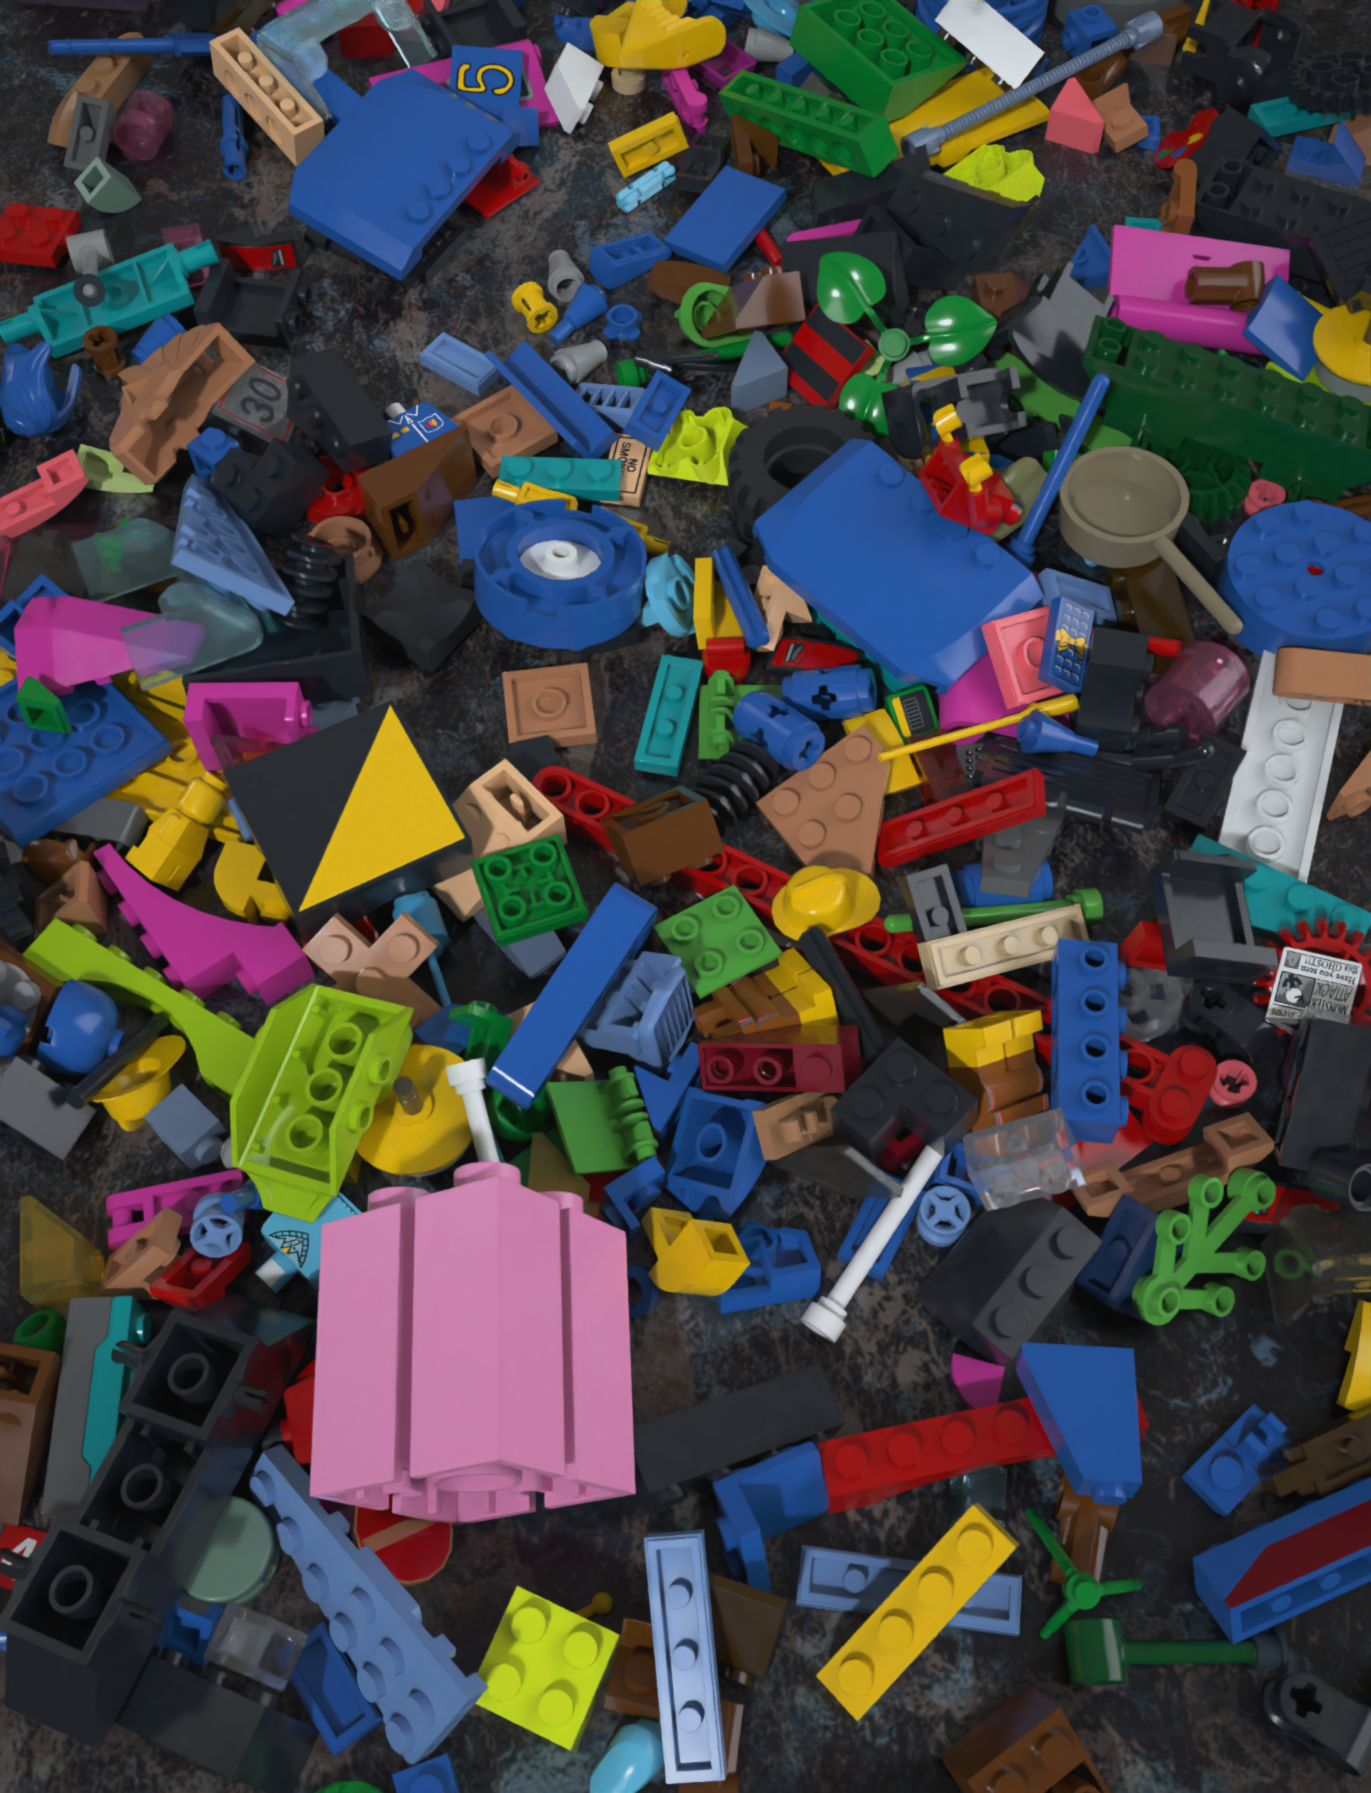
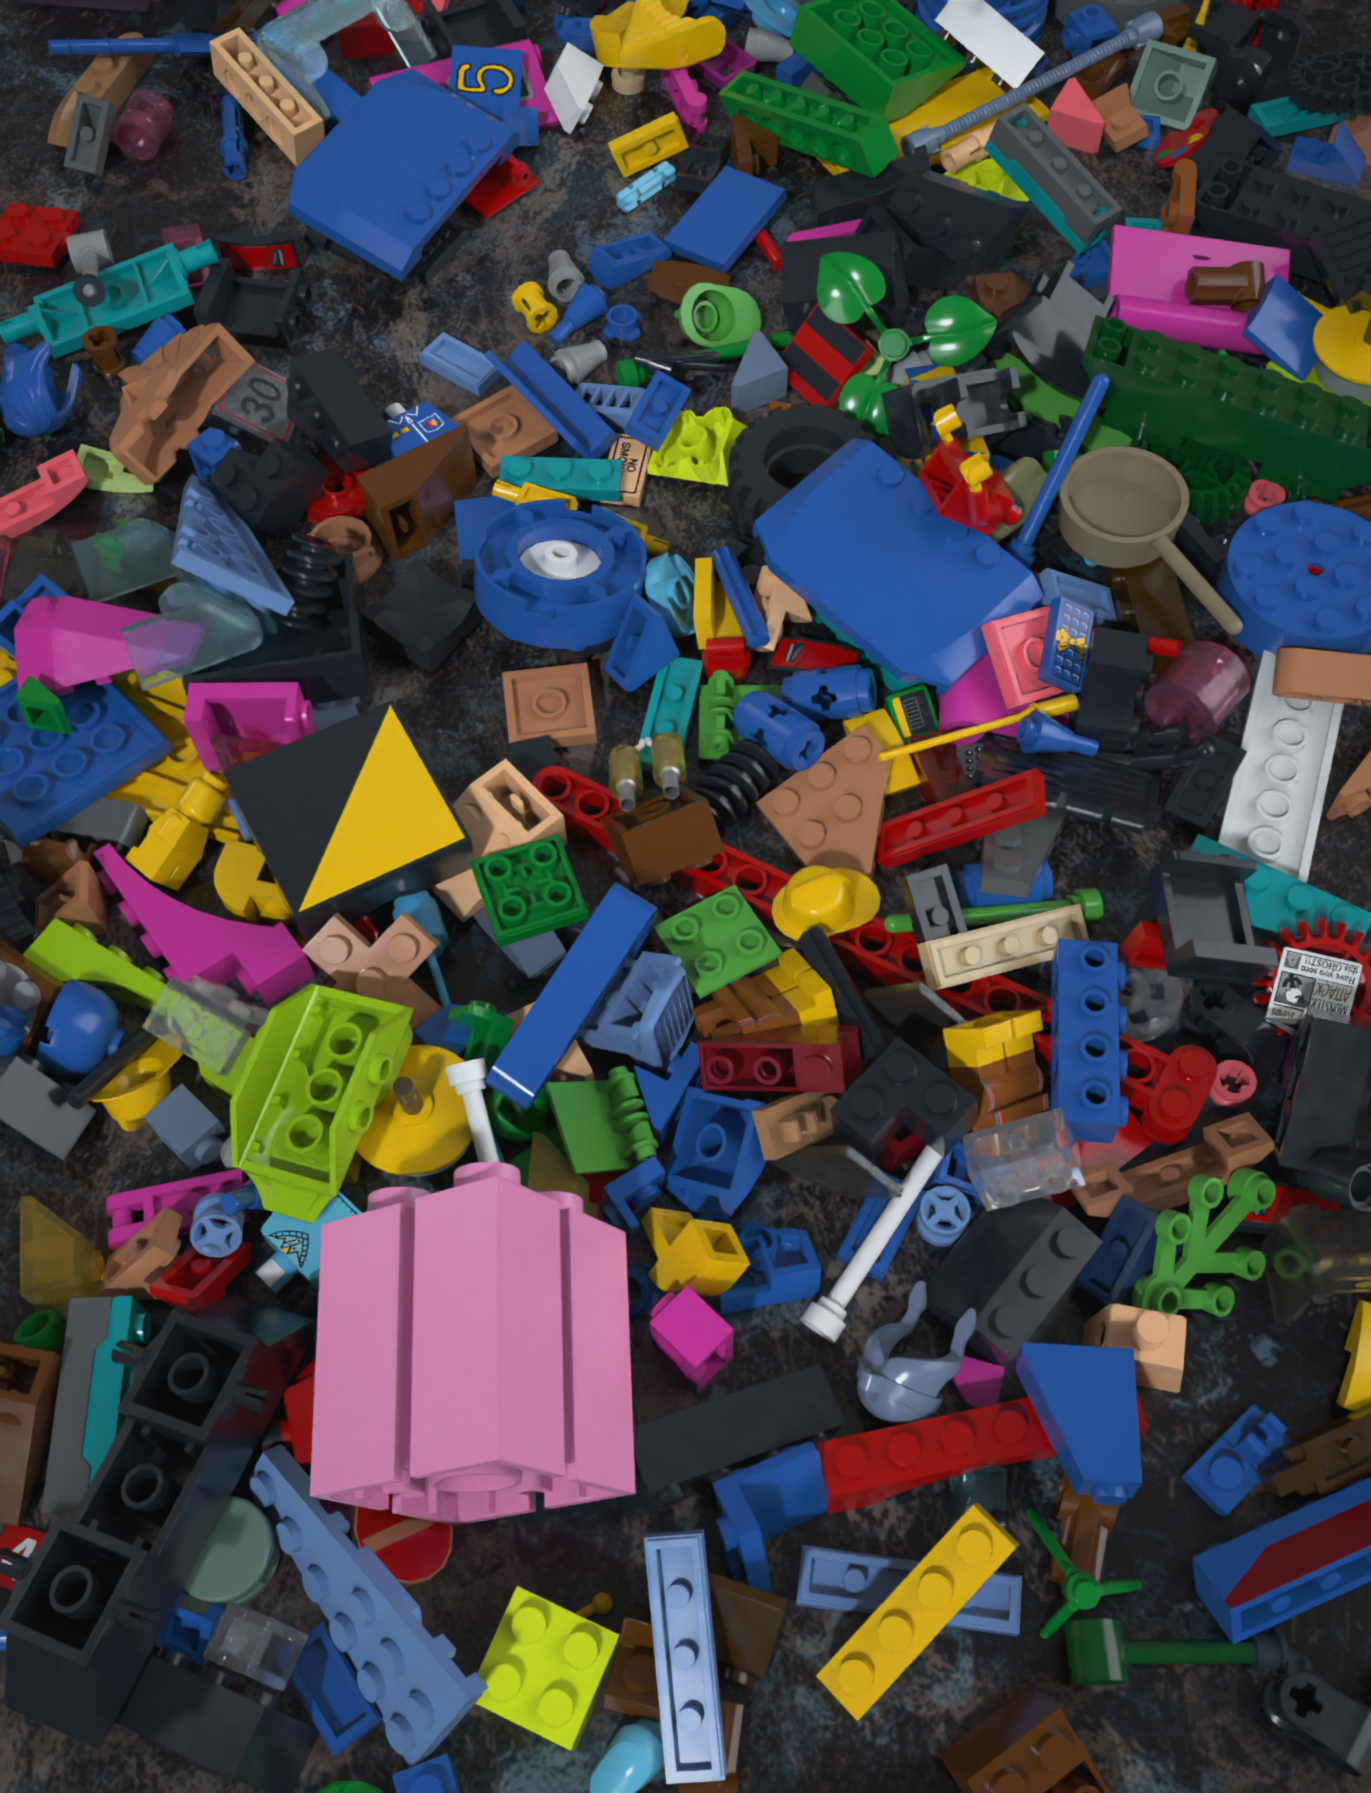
(106, 188): sand green brick -> none
(204, 1021): none -> clear bracket
(641, 646): none -> blue slope
(667, 768): none -> clear yellow piece
(690, 1337): none -> dark pink brick
(759, 304): reddish brown slope -> none
(904, 1387): none -> sand blue hair
(967, 150): none -> light nougat pin
(1052, 178): none -> dark grey piece
(1154, 1335): none -> light nougat torso
(1172, 83): none -> sand green slope

